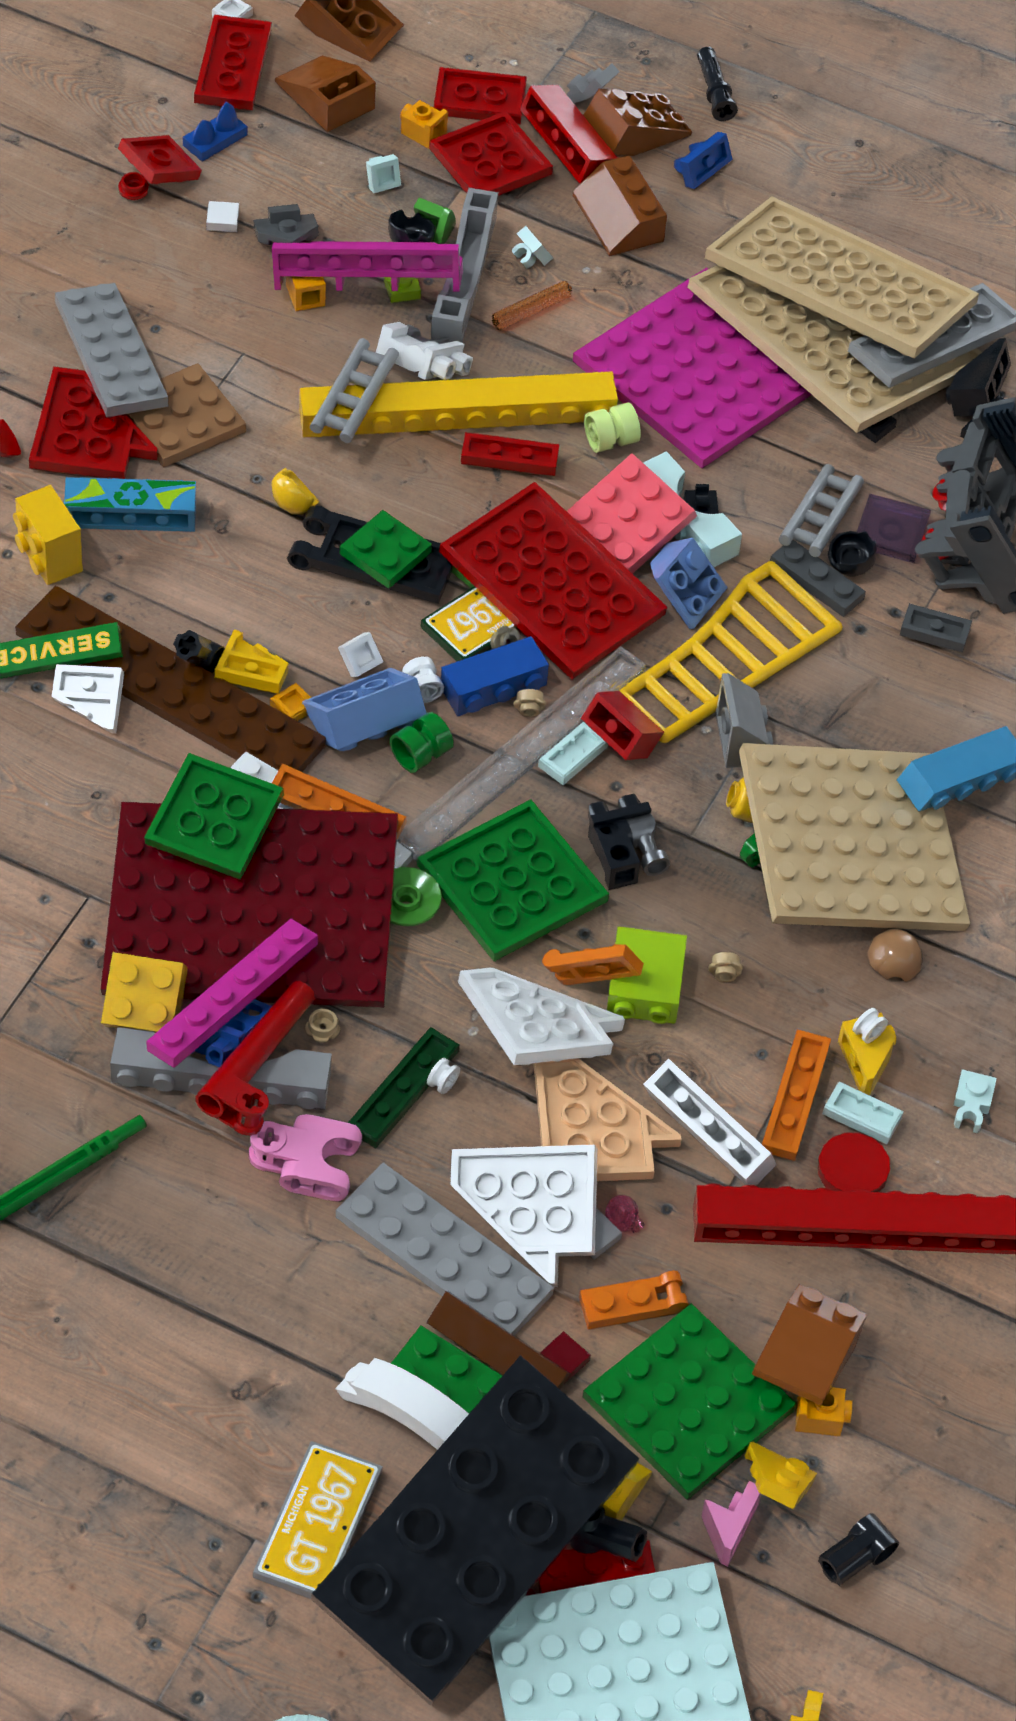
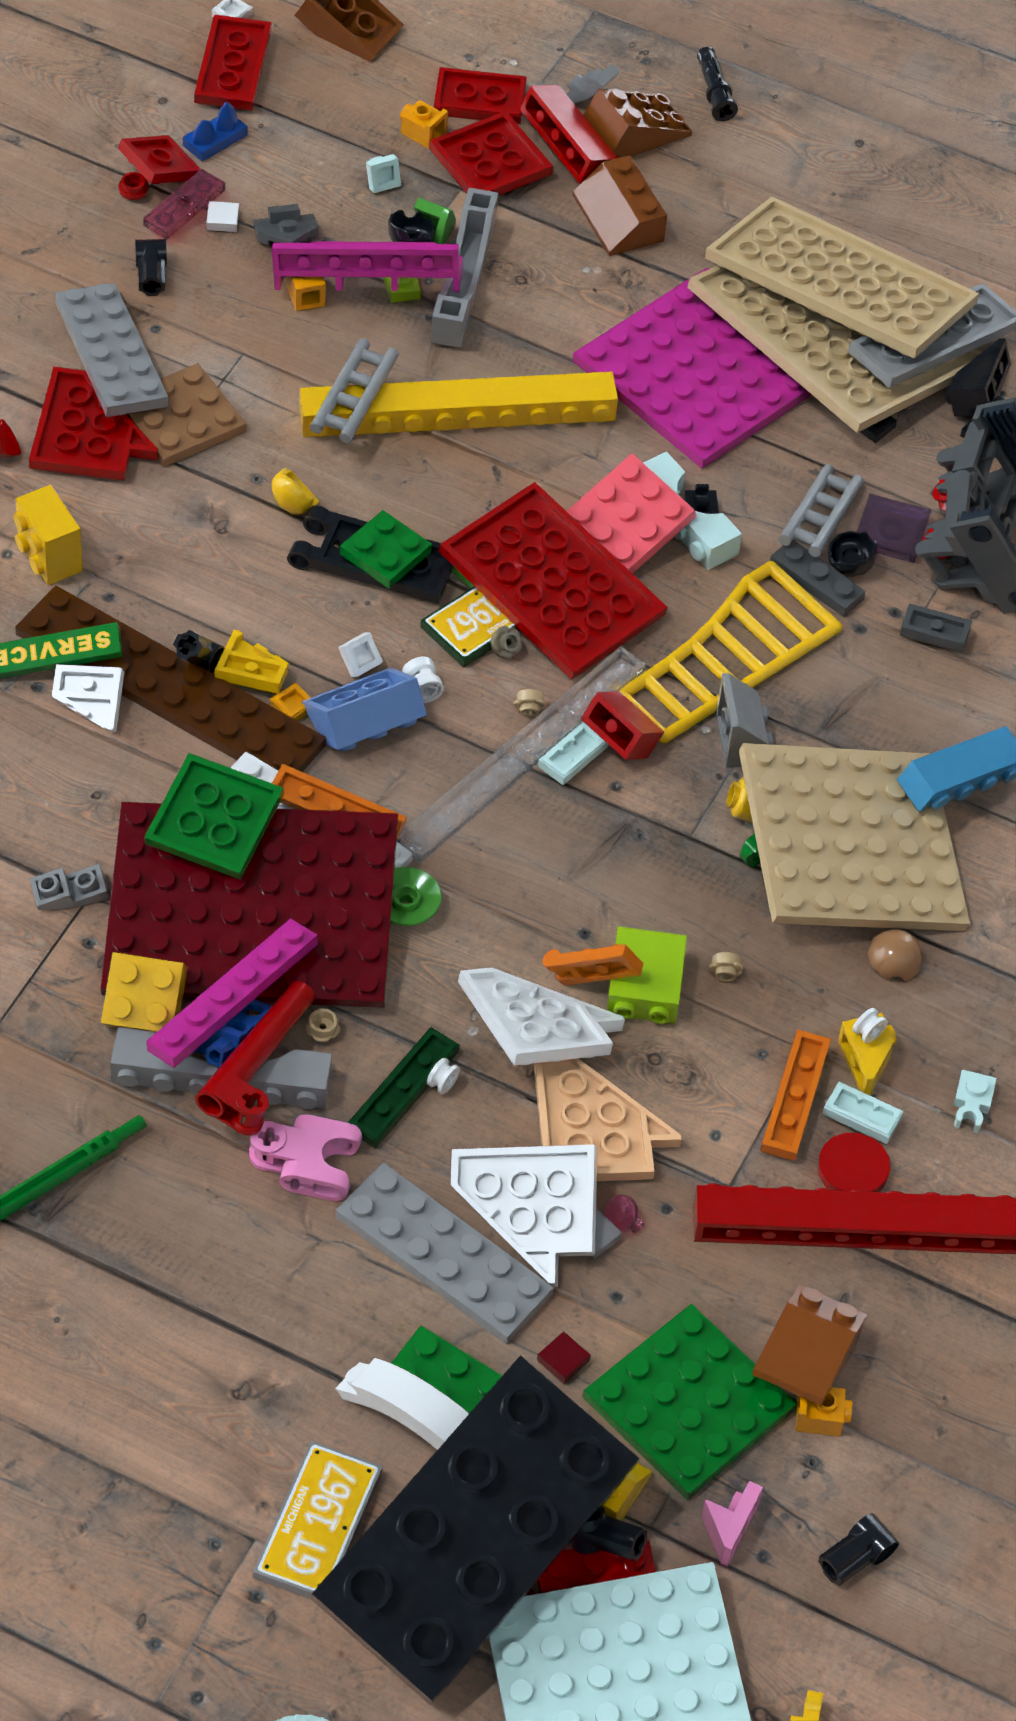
(63, 891): none -> light grey slope
(131, 504): dark azure brick -> none
(151, 264): none -> black piece
(184, 204): none -> clear pink tile
(330, 90): dark orange slope -> none
(417, 744): green wheel -> none
(427, 356): white hips -> none
(488, 1339): reddish brown tile -> none
(494, 676): blue brick -> none
(510, 454): red plate -> none
(513, 880): green plate -> none
(531, 305): clear orange axle -> none
(532, 247): light aqua tile -> none
(612, 427): yellowish green wheel -> none
(615, 836): black hips -> none
(633, 1300): orange plate -> none
(687, 579): medium blue slope -> none
(704, 159): blue tile -> none
(709, 1124): white brick -> none
(779, 1477): yellow wing -> none

